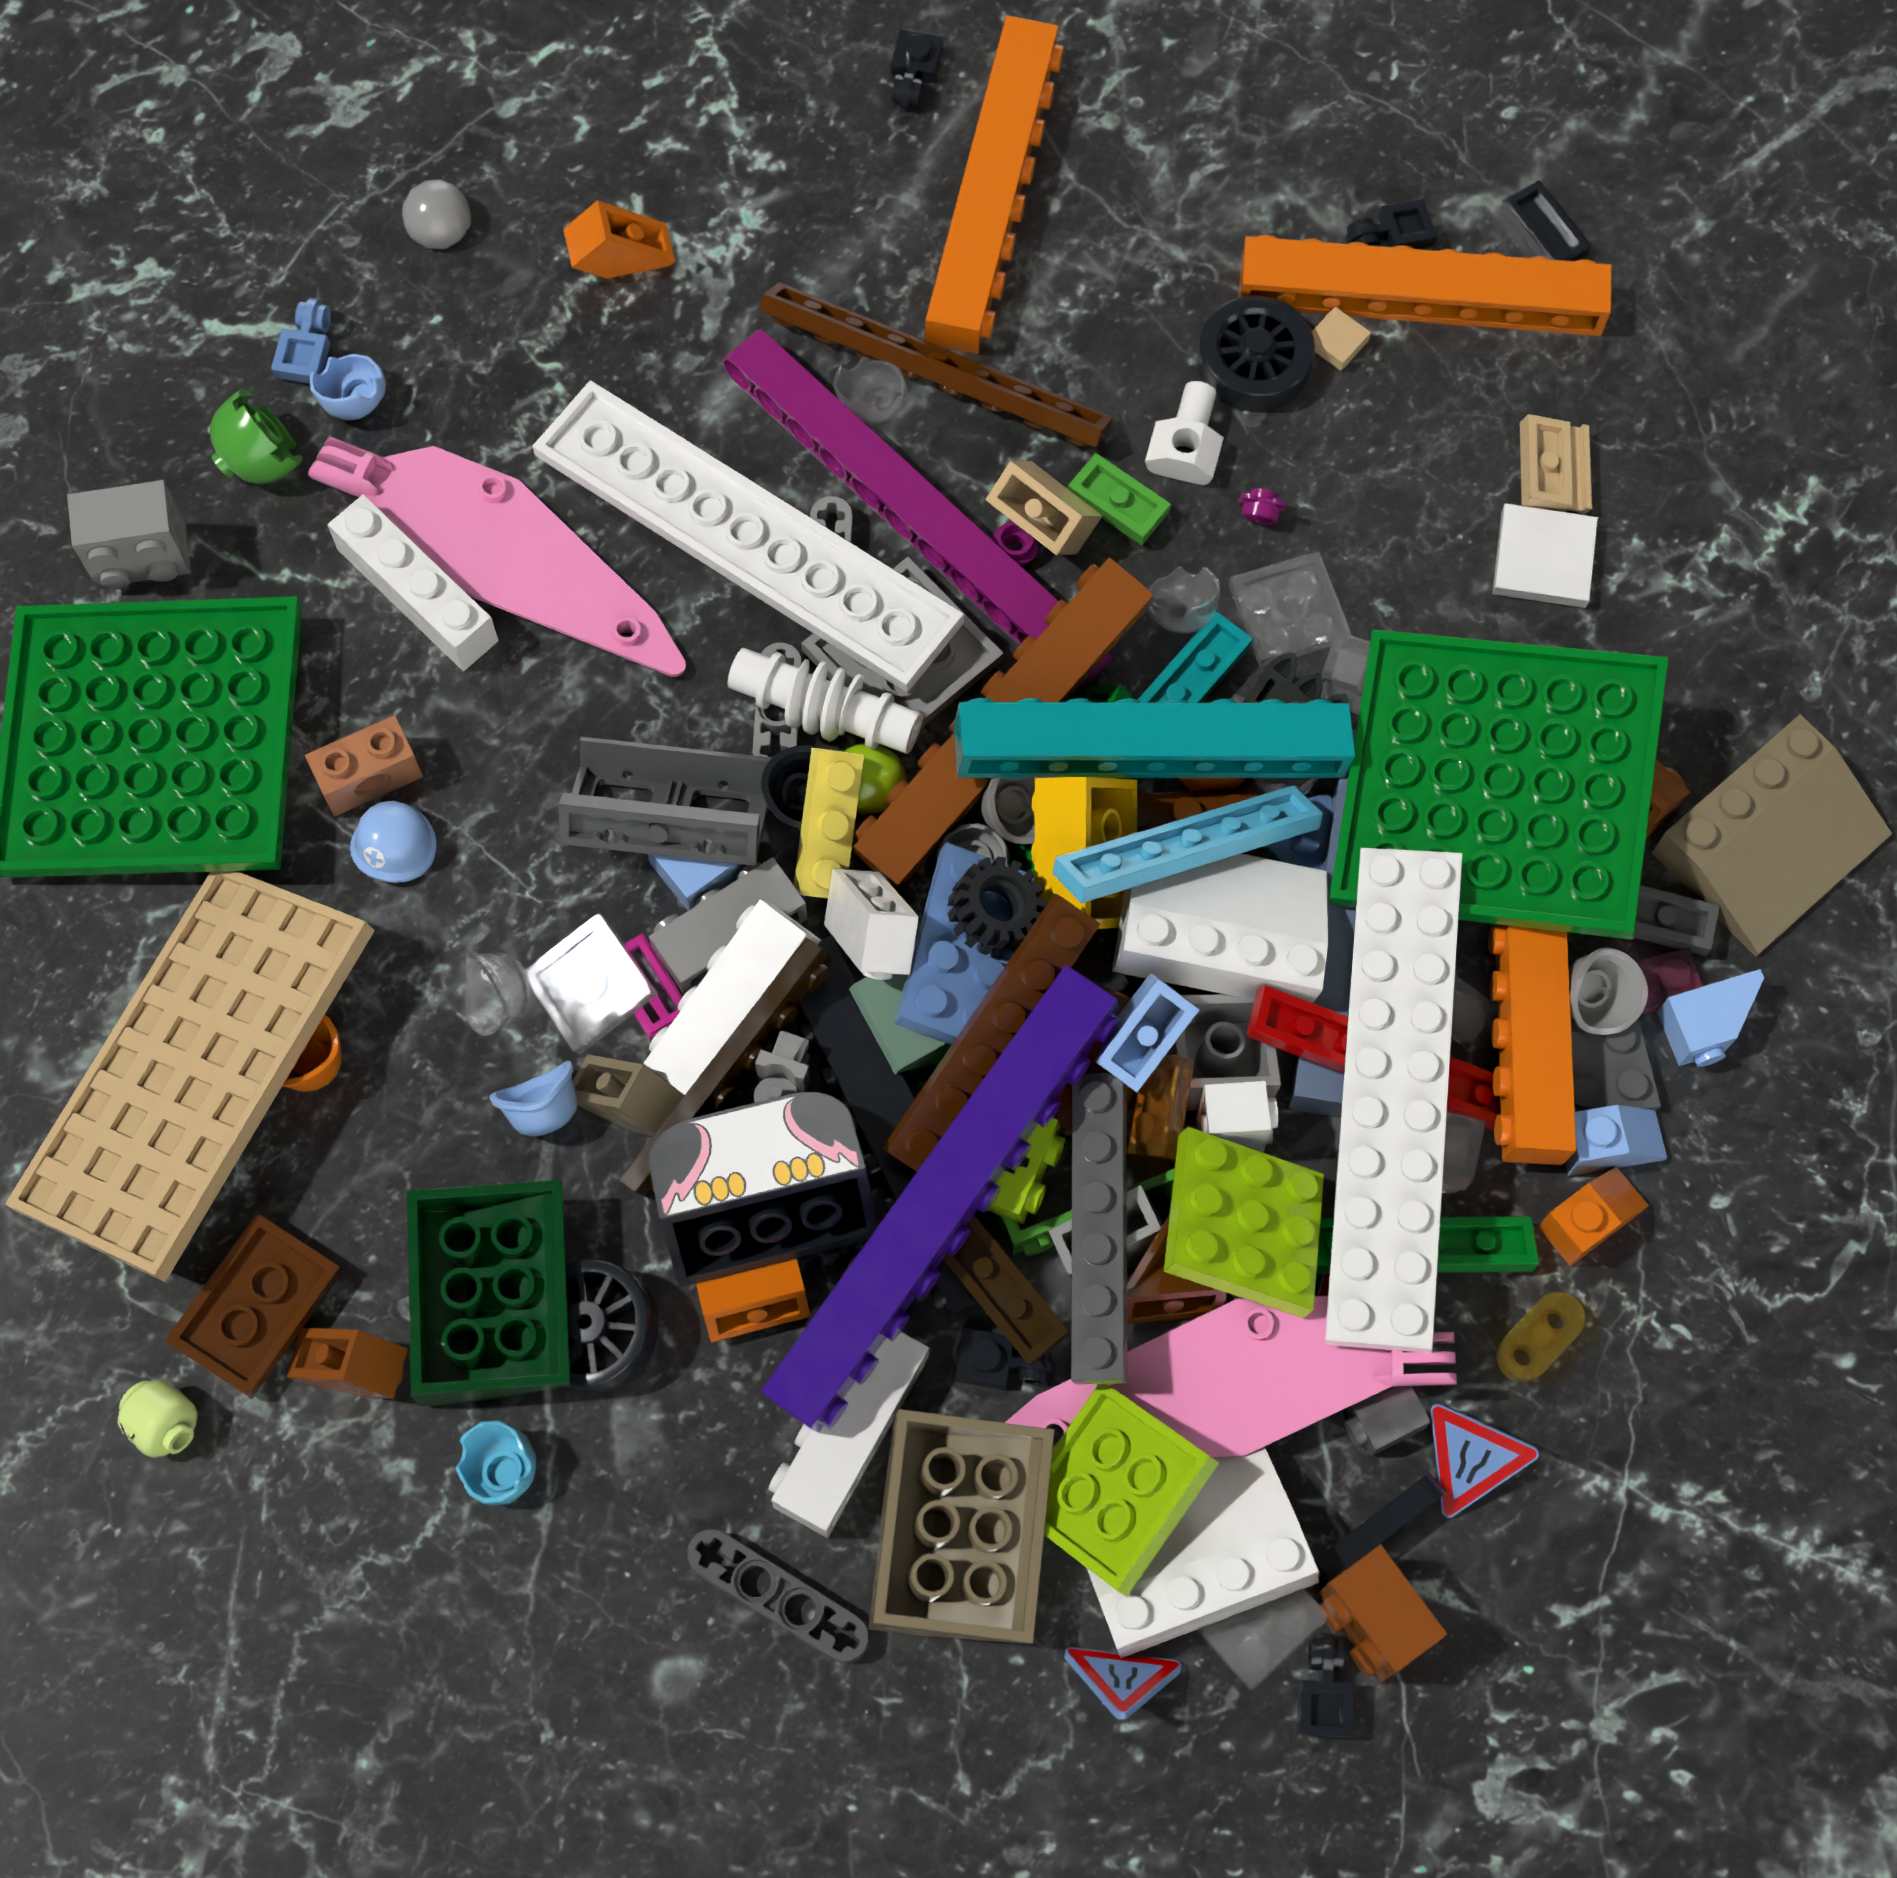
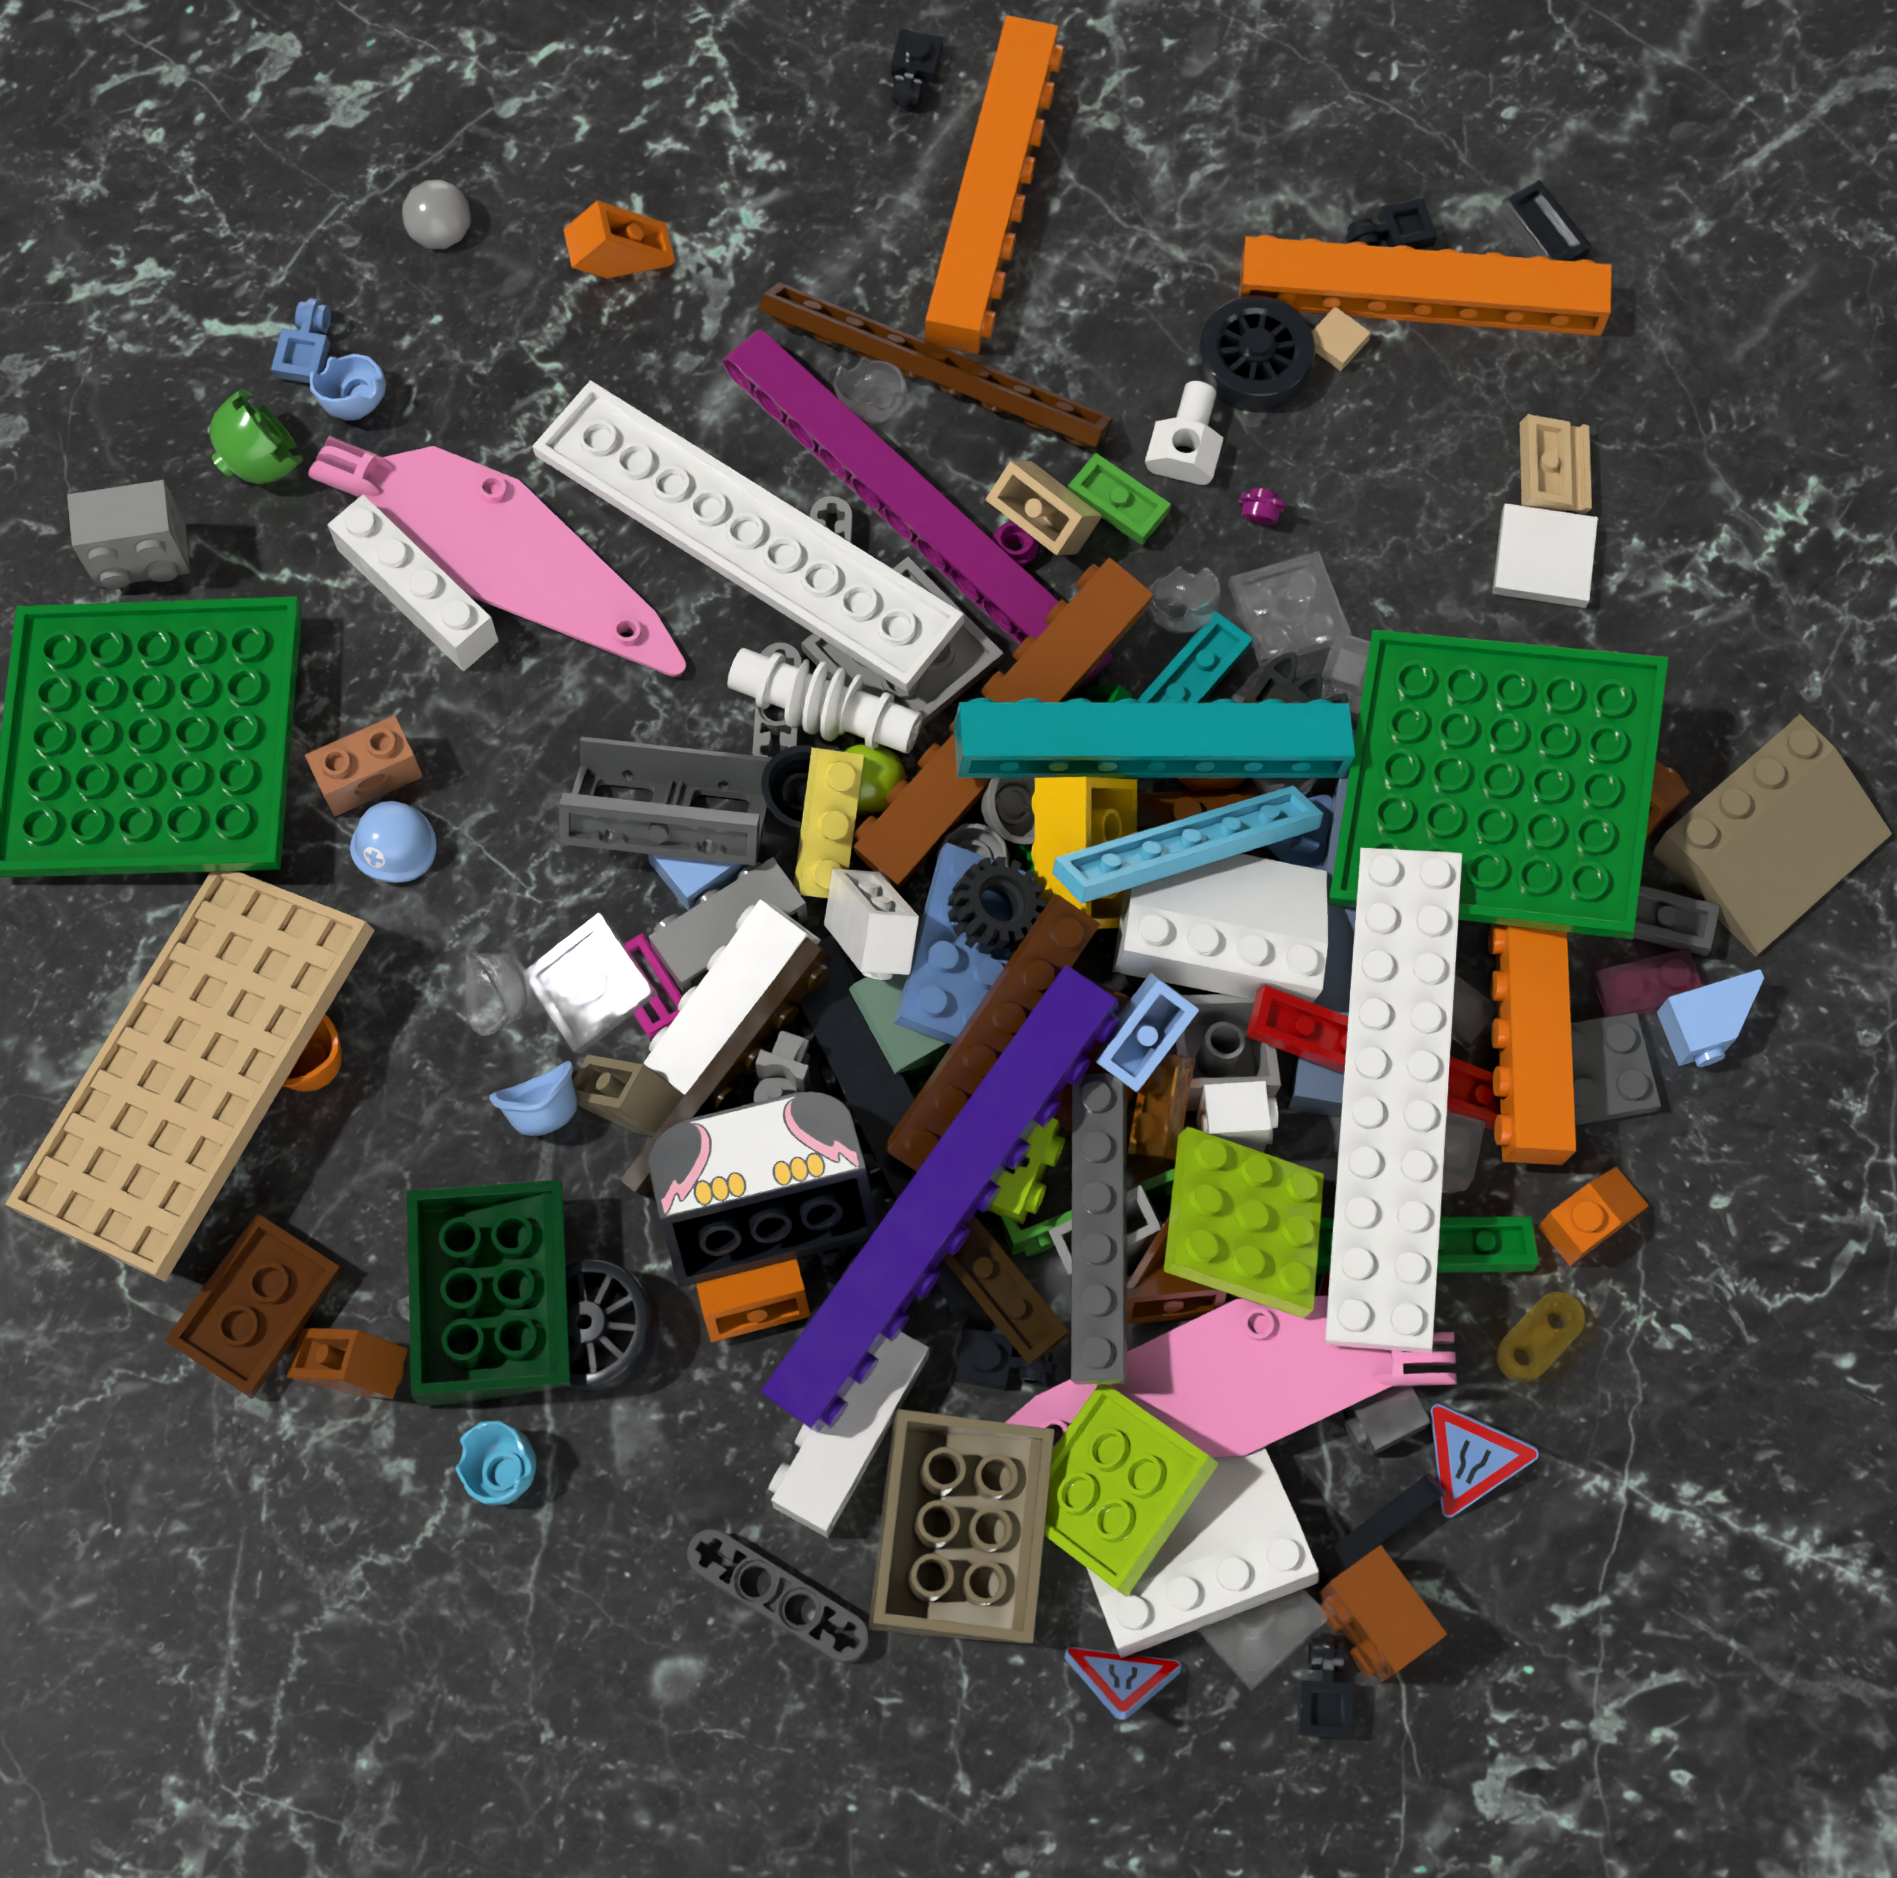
(157, 1418): yellowish green head -> none
(1606, 991): light grey helmet -> none
(1615, 1138): light blue slope -> none

